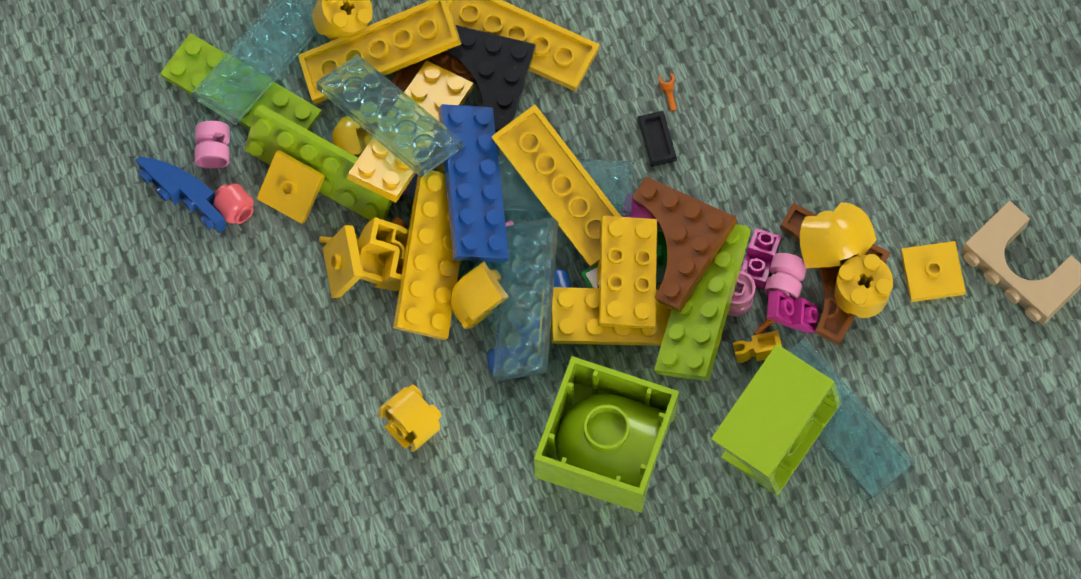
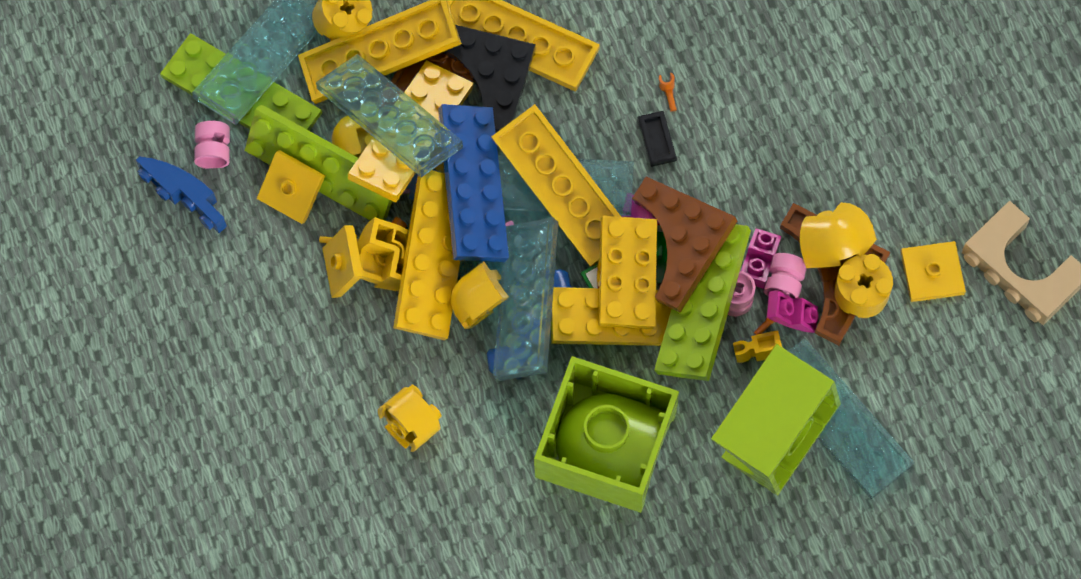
(233, 203): coral head -> none

